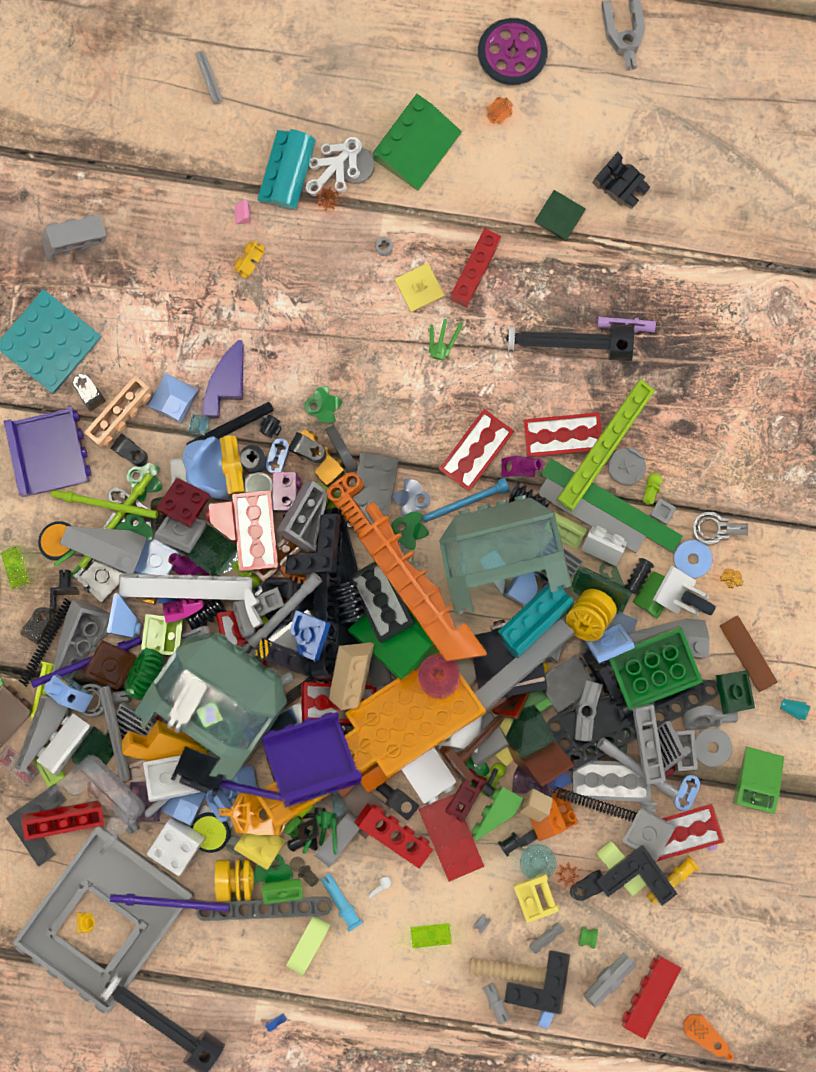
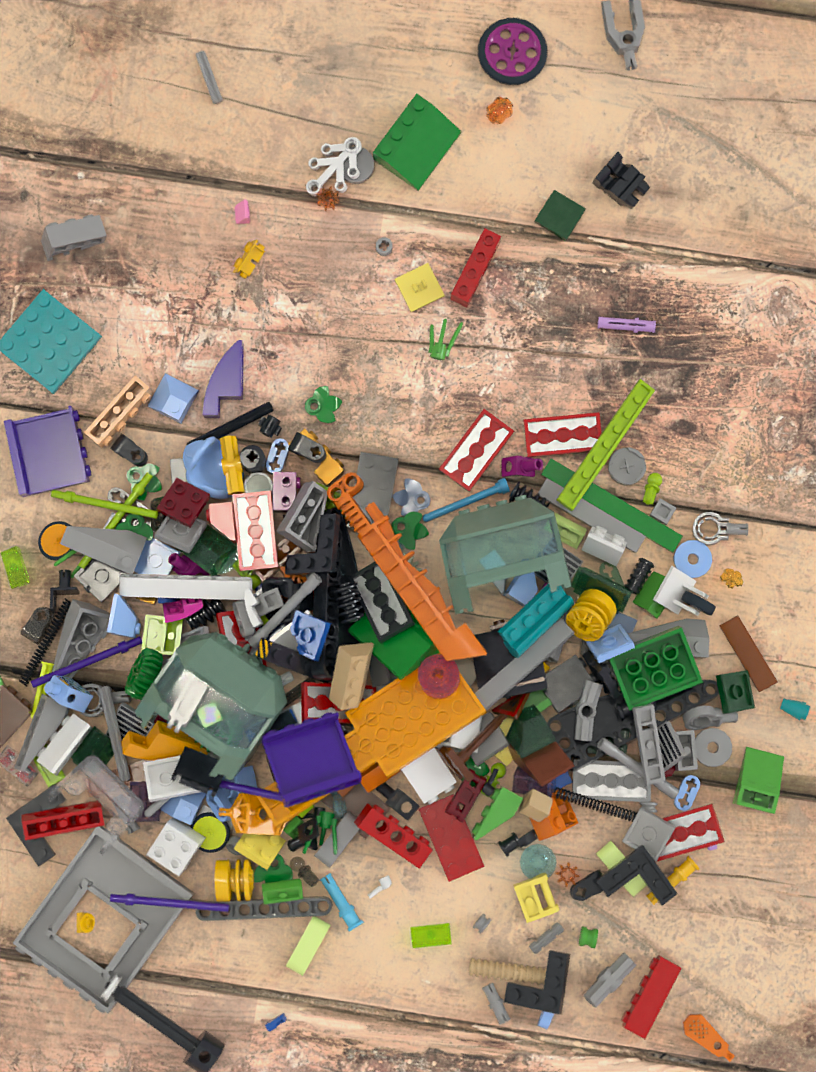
(90, 393): clear smoke piece -> none
(109, 665): reddish brown plate -> none
(198, 424): clear light blue plate -> none
(286, 169): teal brick -> none
(341, 449): dark grey piece -> none
(579, 340): black piece -> none

